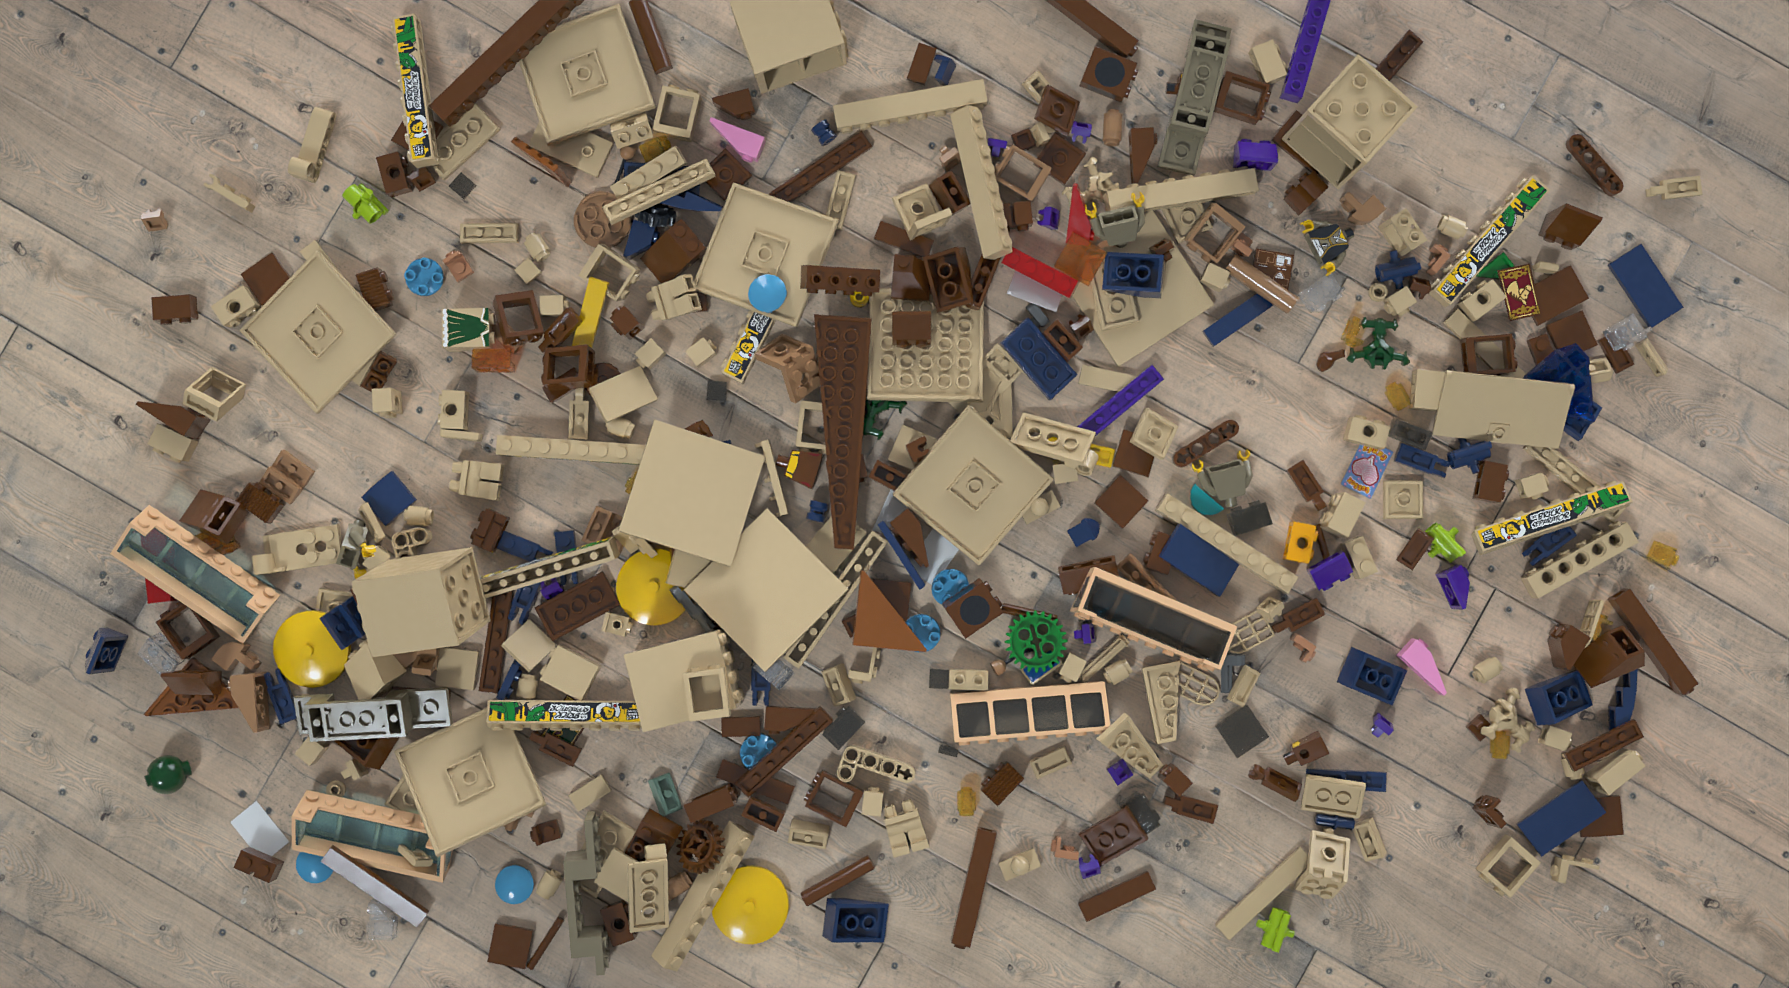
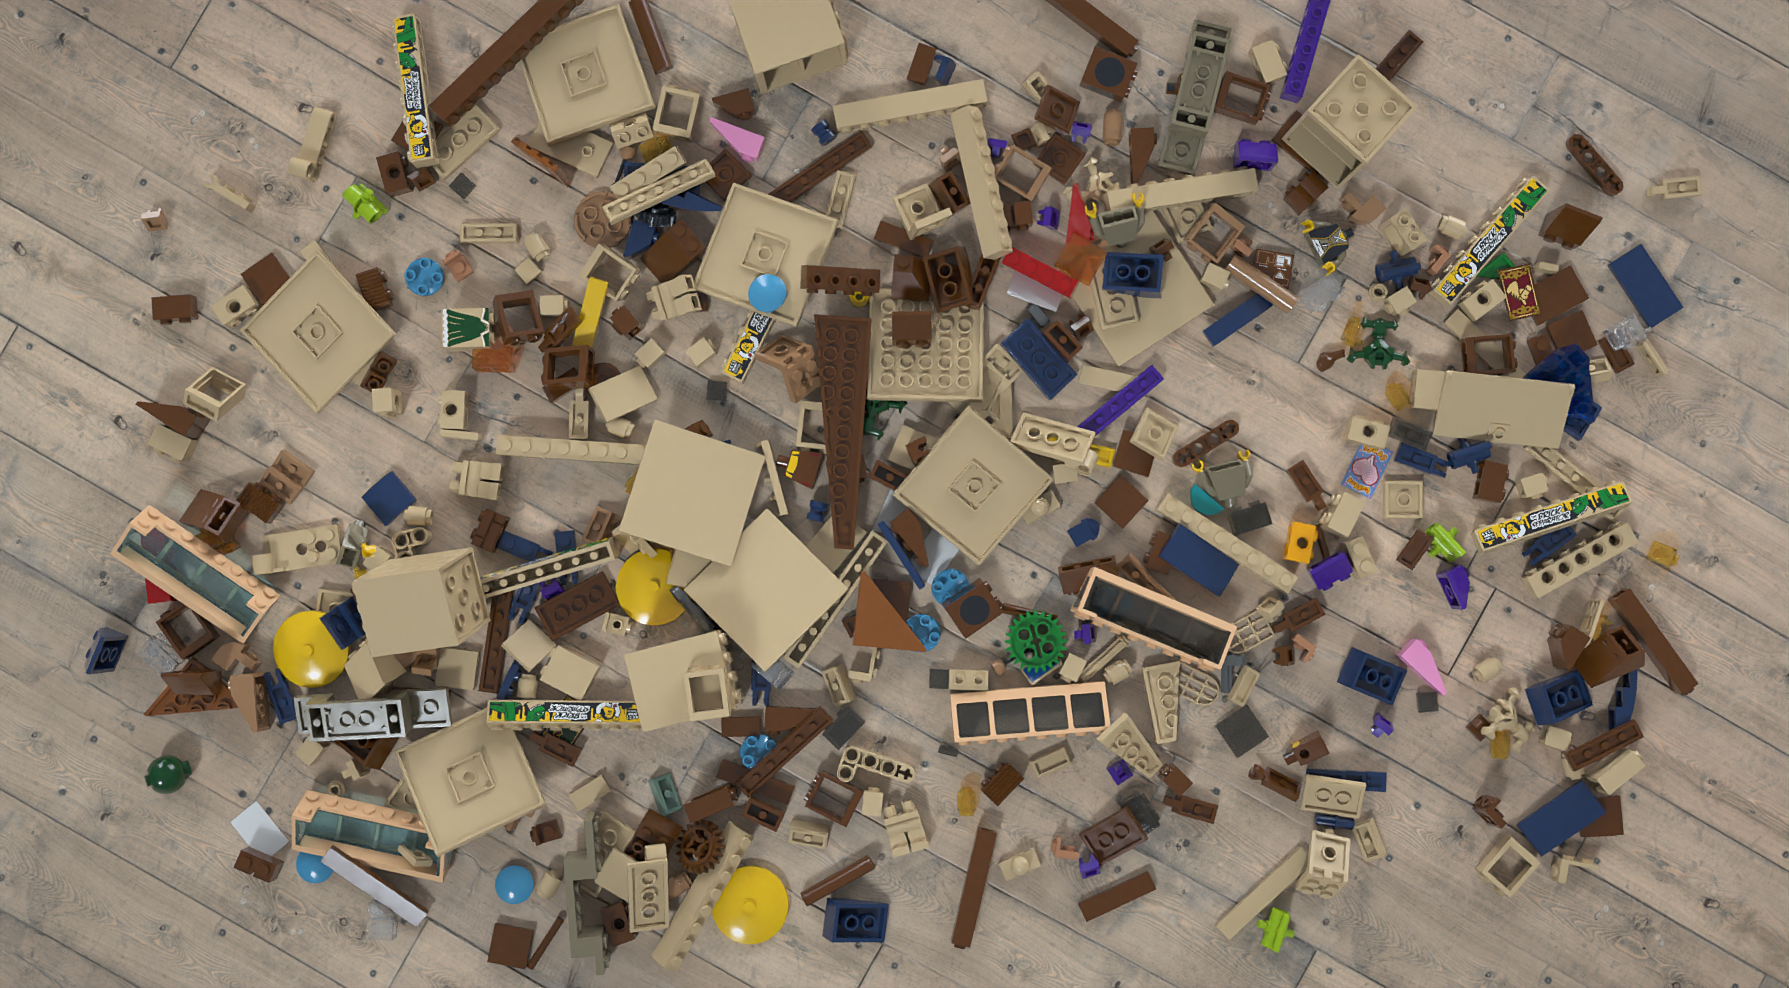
(371, 522): tan tile -> none
(1286, 655): none -> reddish brown tile
(1427, 702): none -> clear smoke tile

